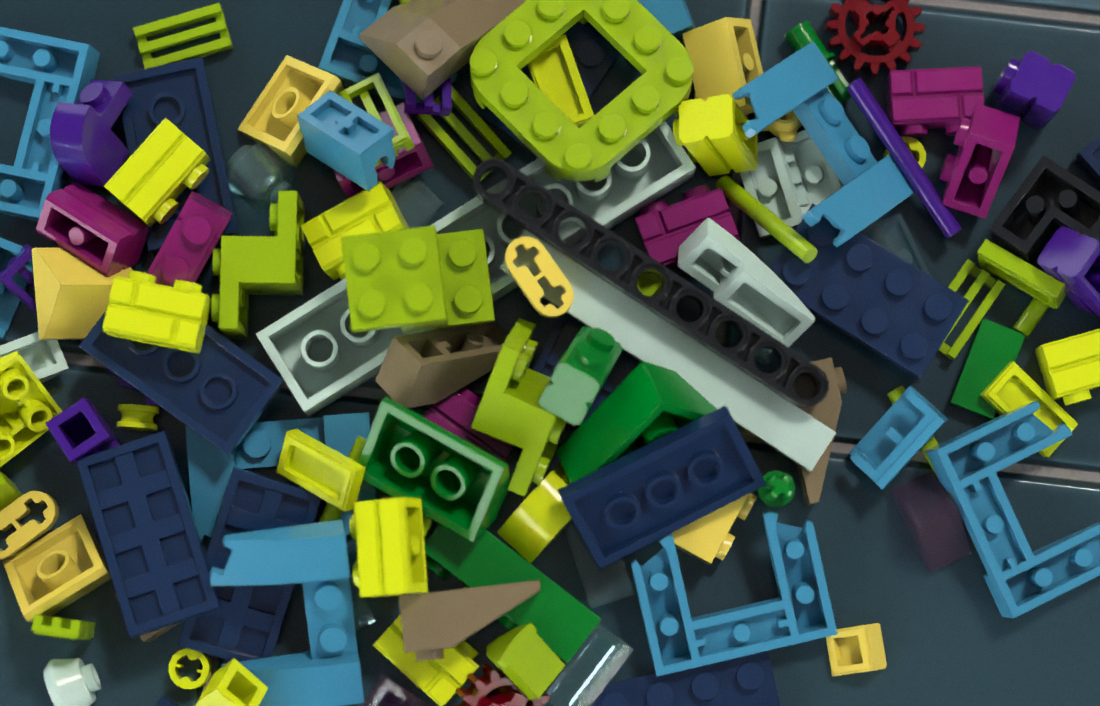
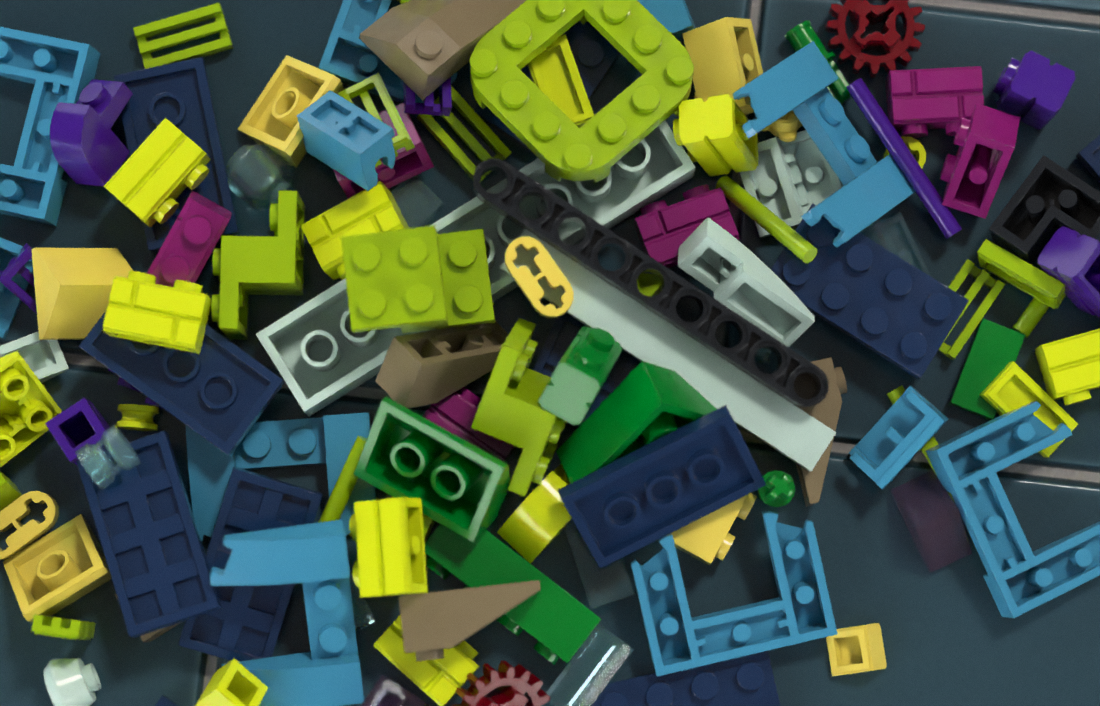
(92, 229): magenta brick -> none
(98, 462): none -> clear light blue wheel
(187, 682): neon yellow bush -> none
(320, 470): neon yellow tile -> none
(525, 660): lime tile -> none

